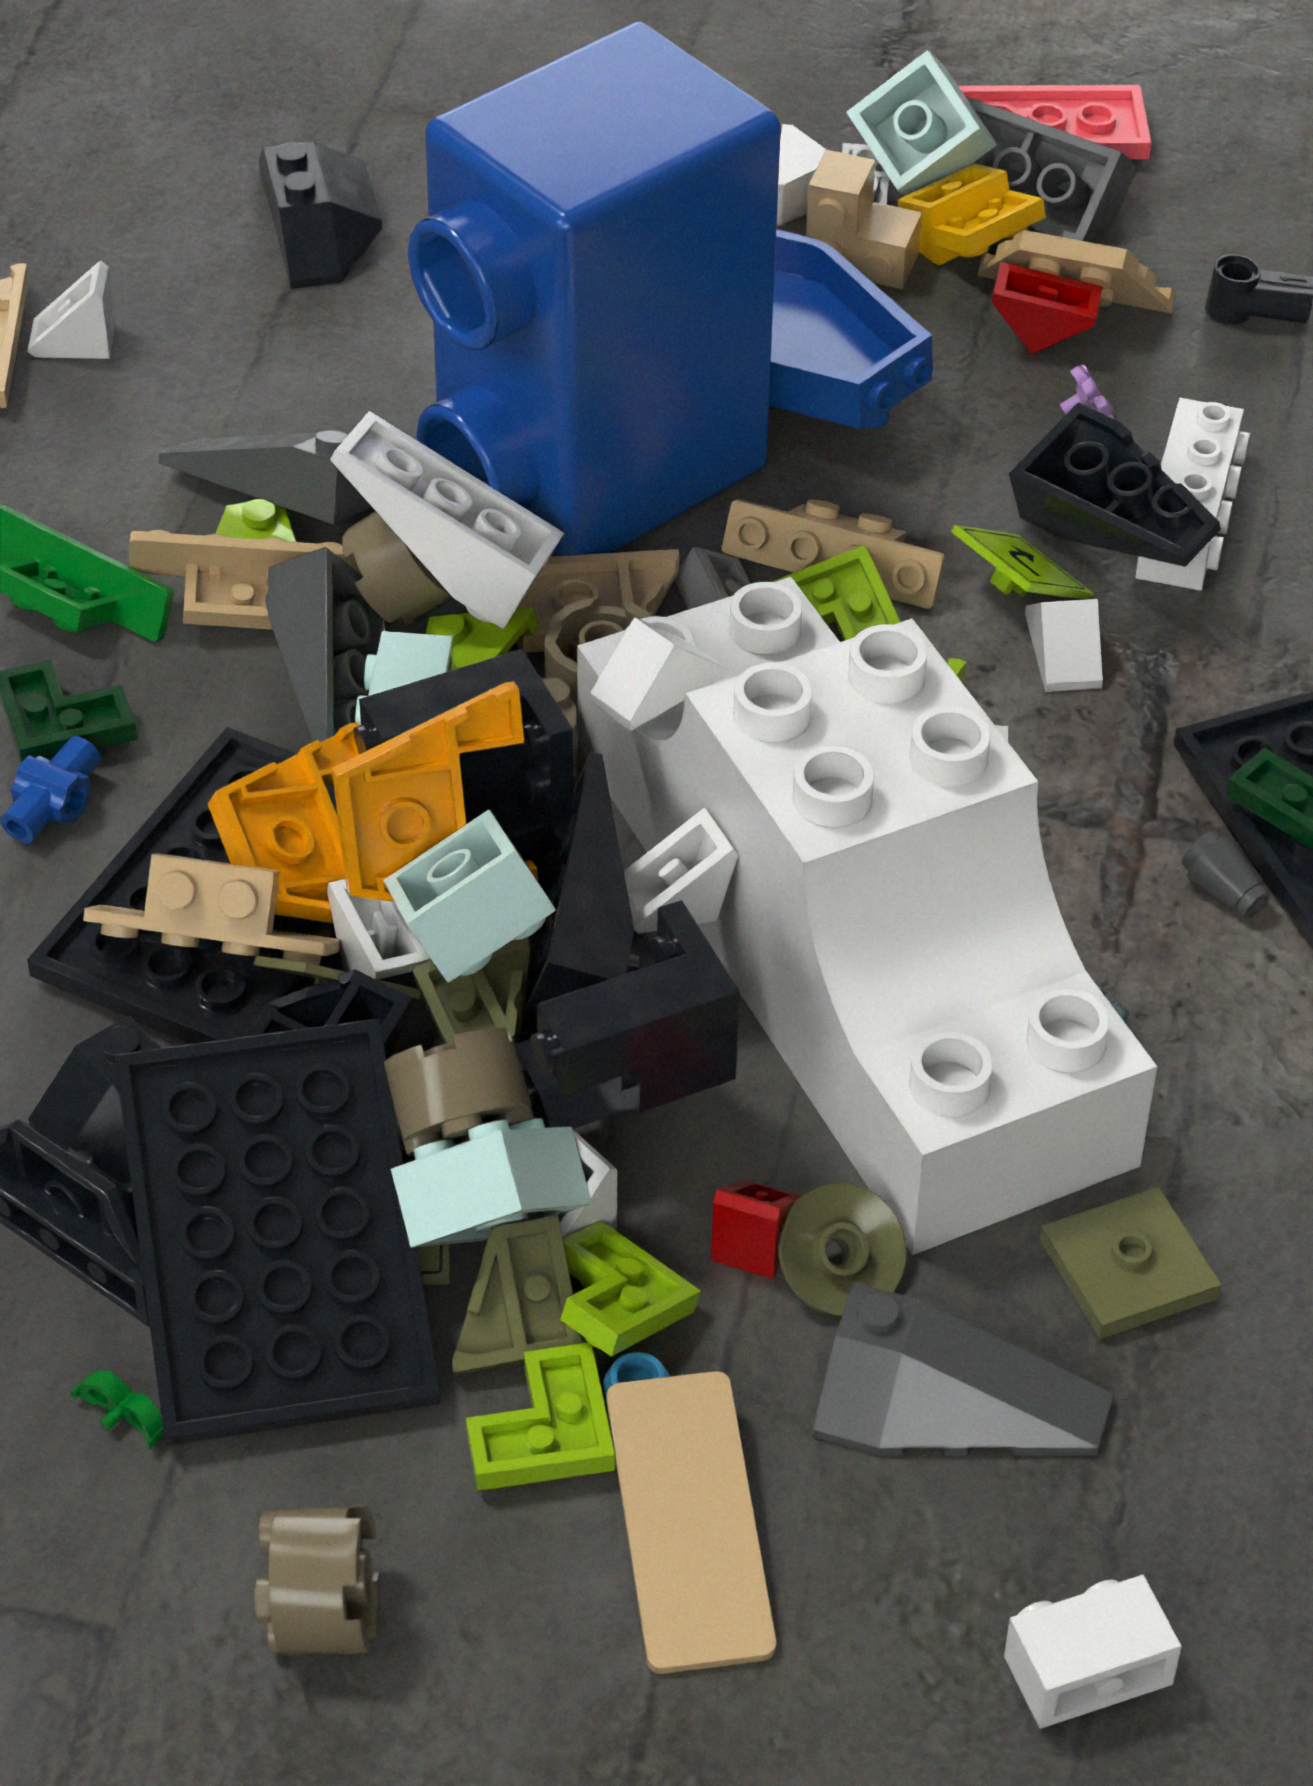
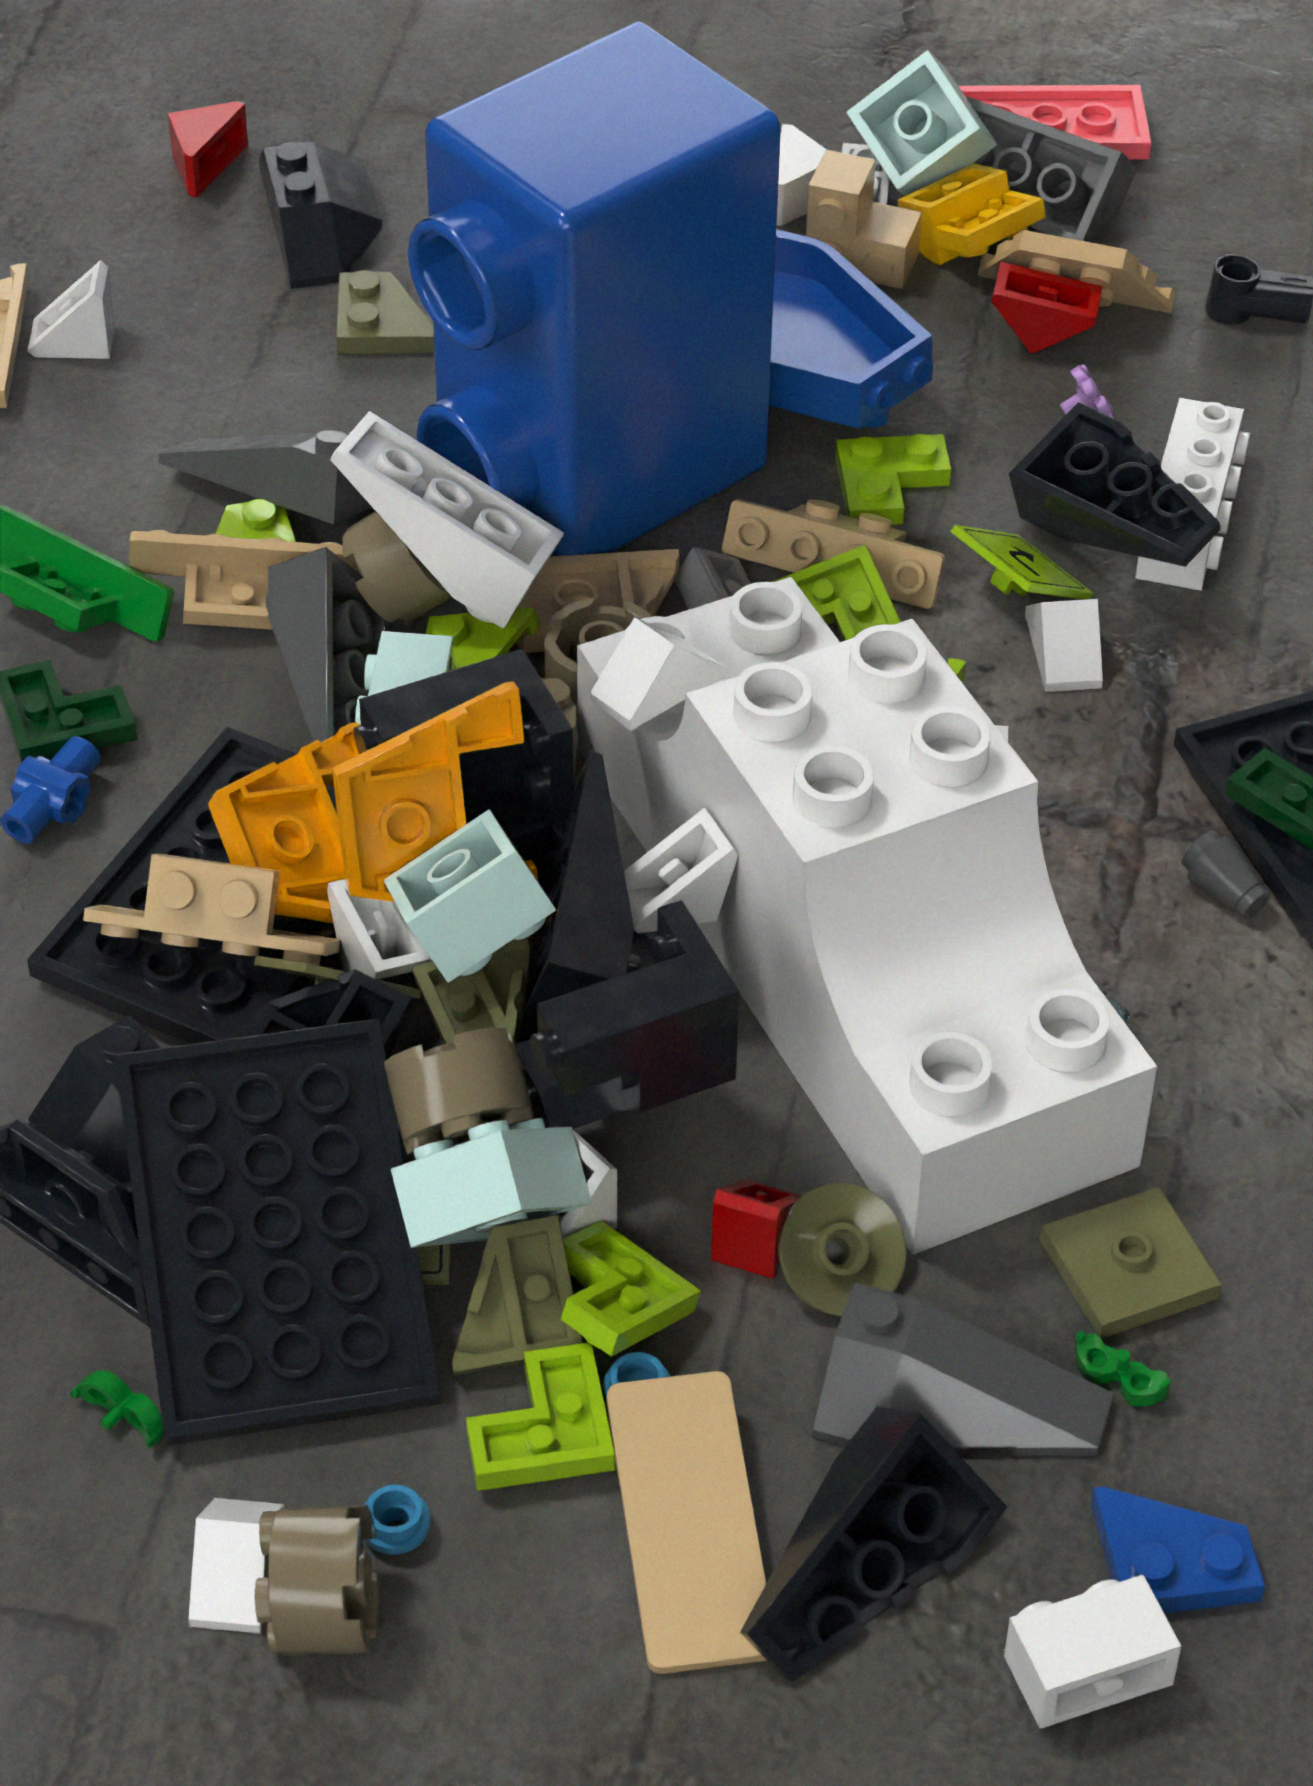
(206, 142): none -> red slope
(227, 1565): none -> white slope
(379, 316): none -> olive wing
(400, 1504): none -> dark azure plate
(876, 1531): none -> black wedge
(878, 467): none -> lime plate
(1107, 1364): none -> green piece
(1182, 1553): none -> blue wing

